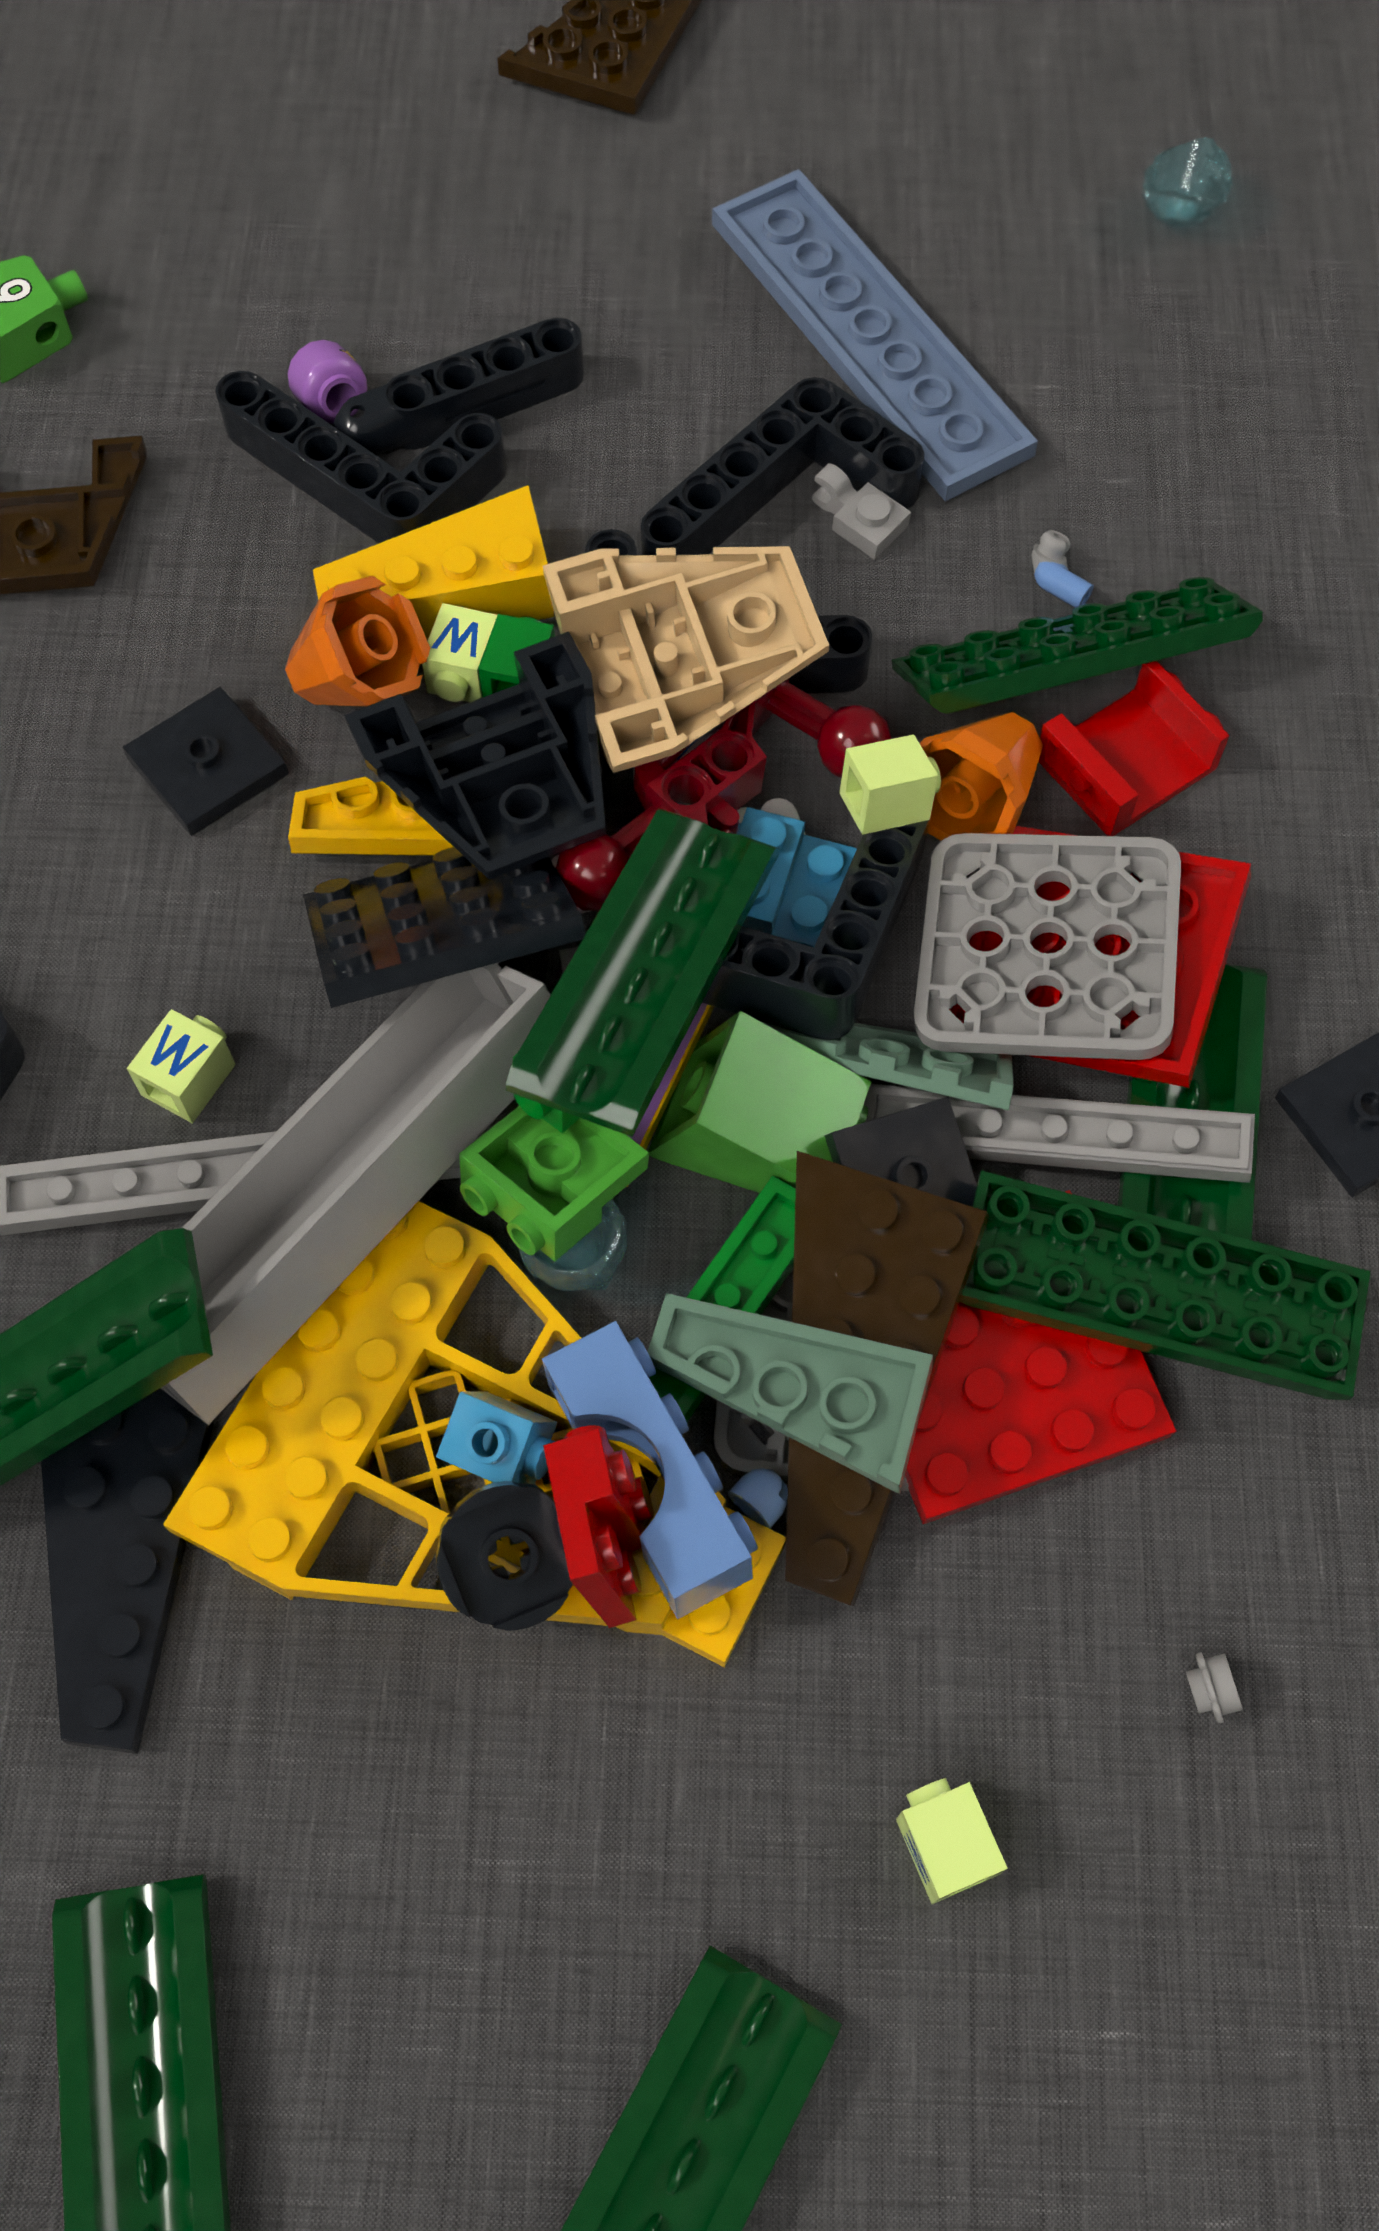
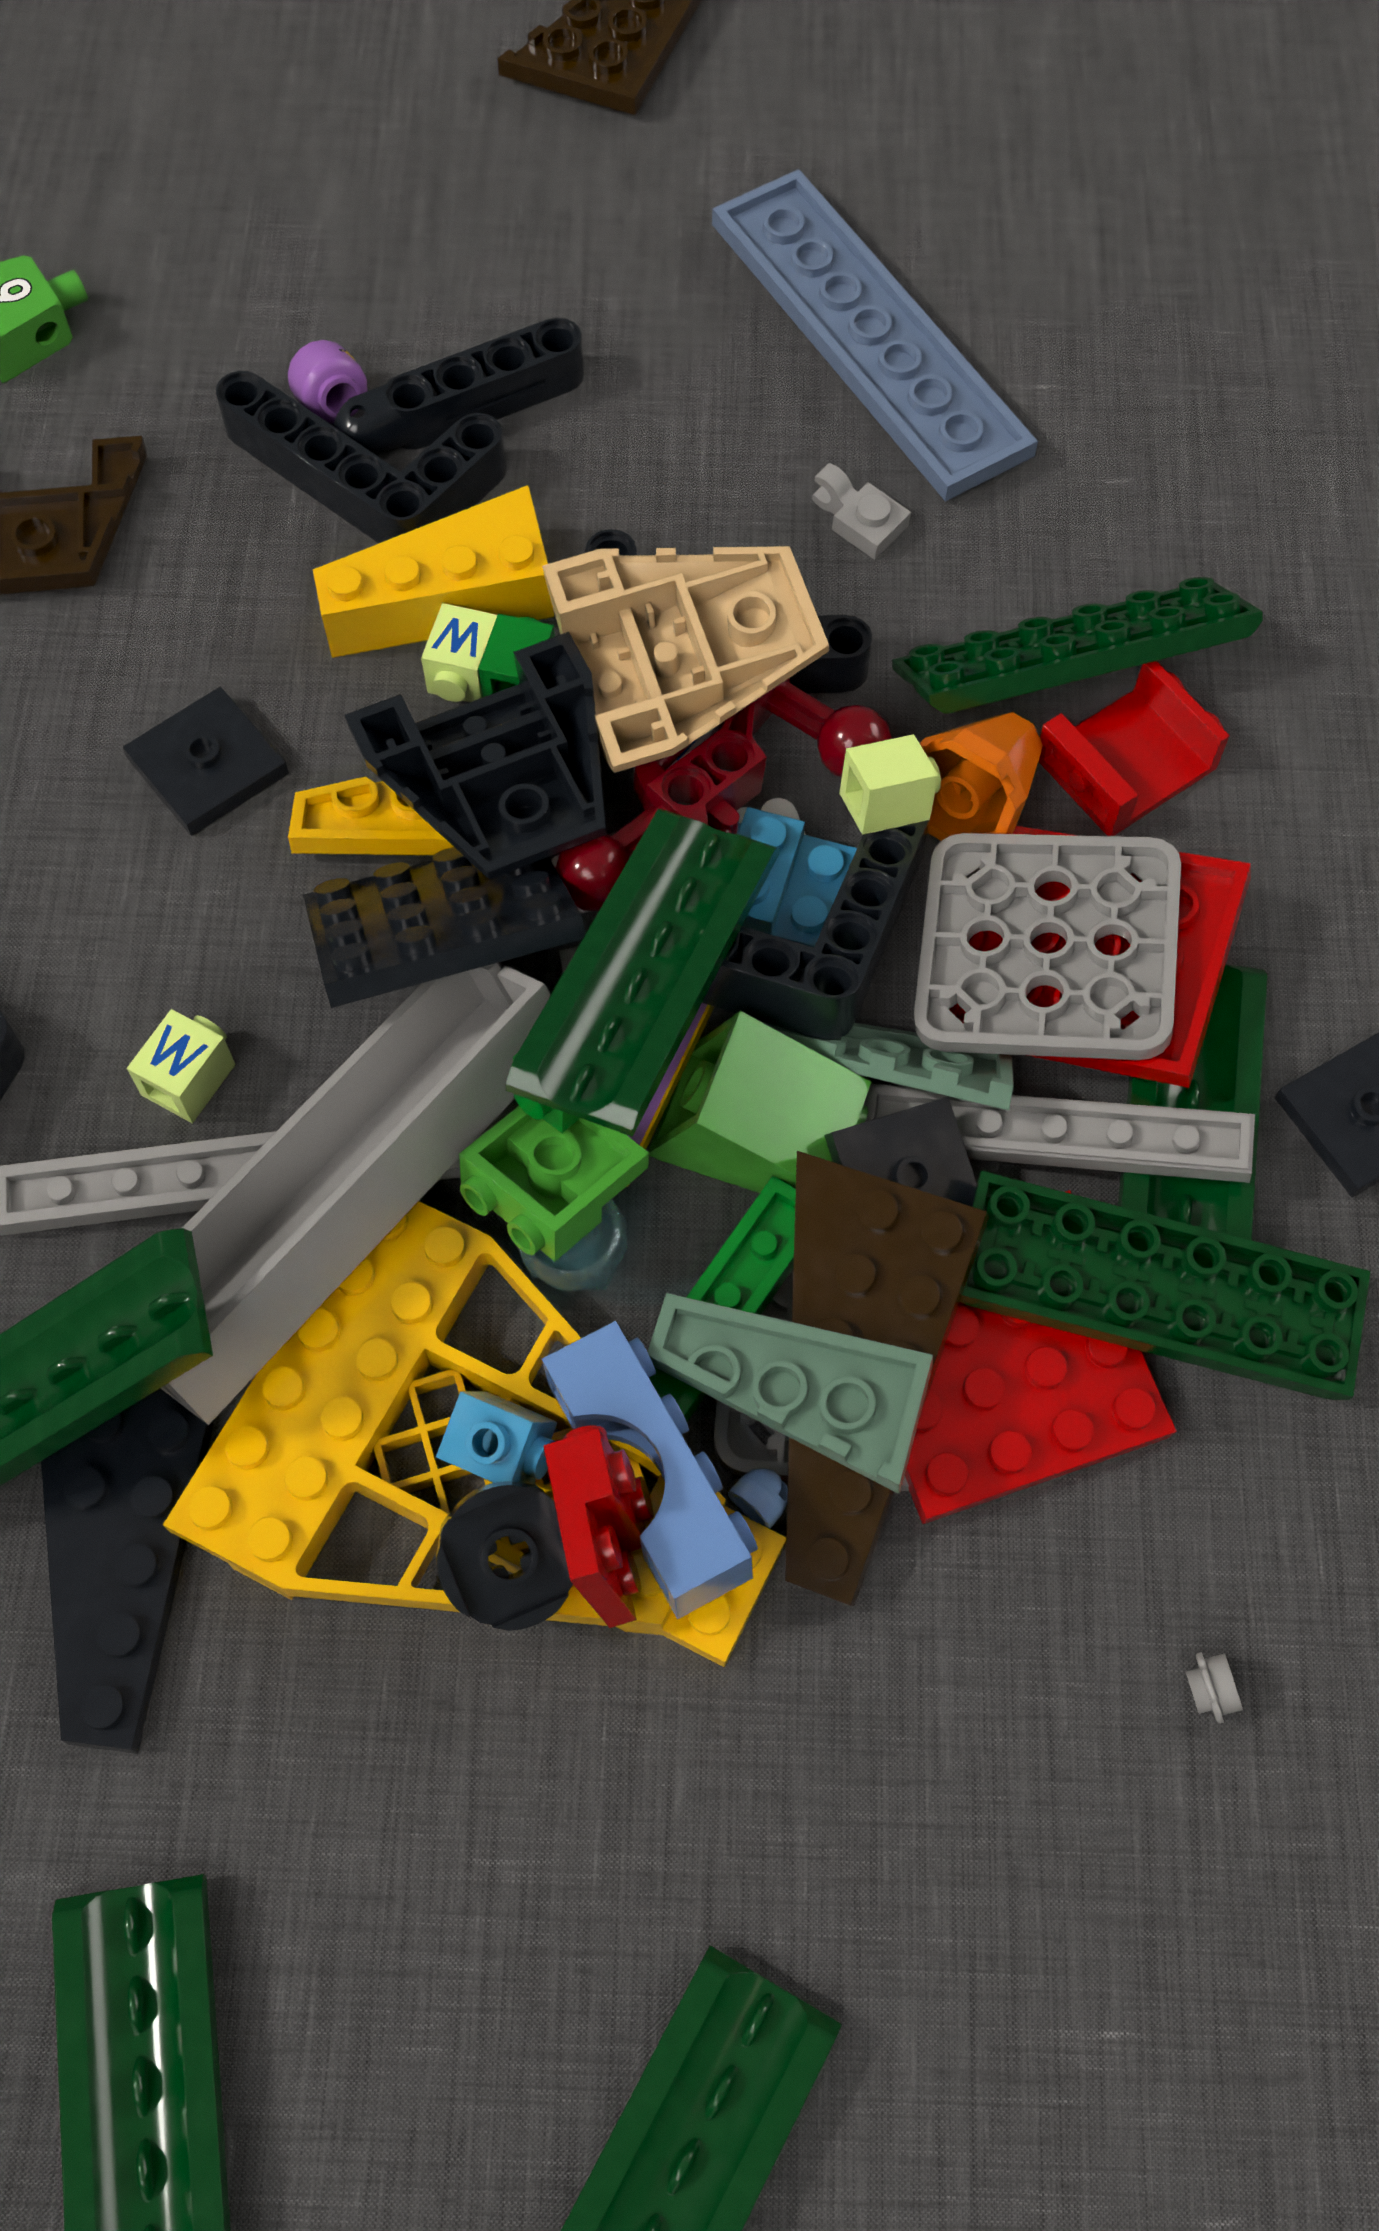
(358, 647): orange cone -> none
(802, 427): black beam -> none
(949, 1839): yellowish green brick -> none
(1052, 570): medium blue arm -> none
(1187, 182): clear light blue hair -> none

